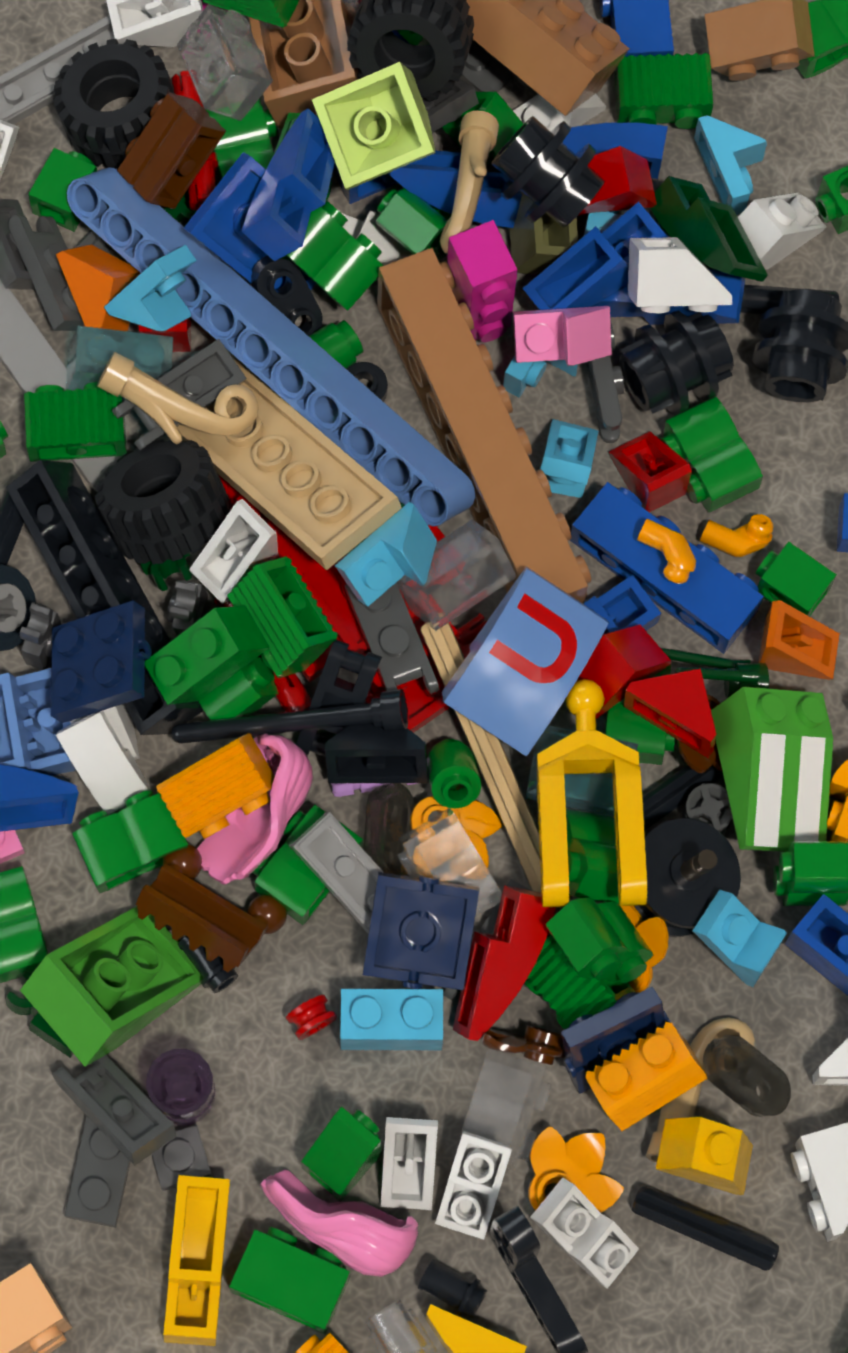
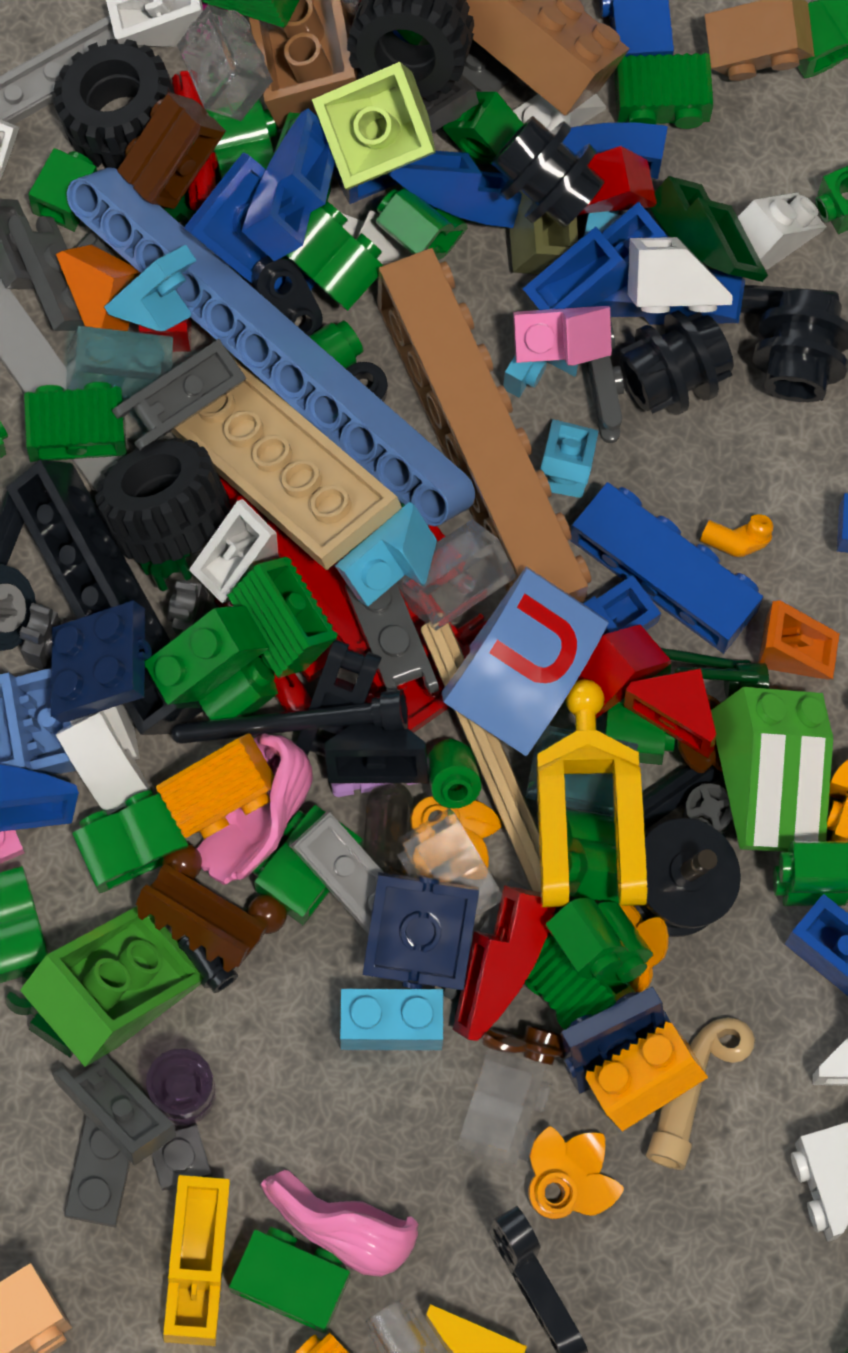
(166, 405): tan plant -> none
(311, 1017): red bush -> none
(343, 1152): green slope -> none
(409, 1163): white slope -> none
(453, 1288): black pin -> none
(473, 1185): white slope -> none
(477, 138): tan plant -> none
(483, 279): dark pink brick -> none
(584, 1233): white slope -> none
(652, 470): red slope -> none
(674, 547): light orange arm -> none
(705, 1153): yellow slope -> none
(705, 1228): black axle -> none
(716, 453): green brick -> none
(726, 154): medium azure slope -> none
(738, 937): medium azure slope -> none
(743, 1072): clear smoke plate -> none
(794, 579): green brick -> none

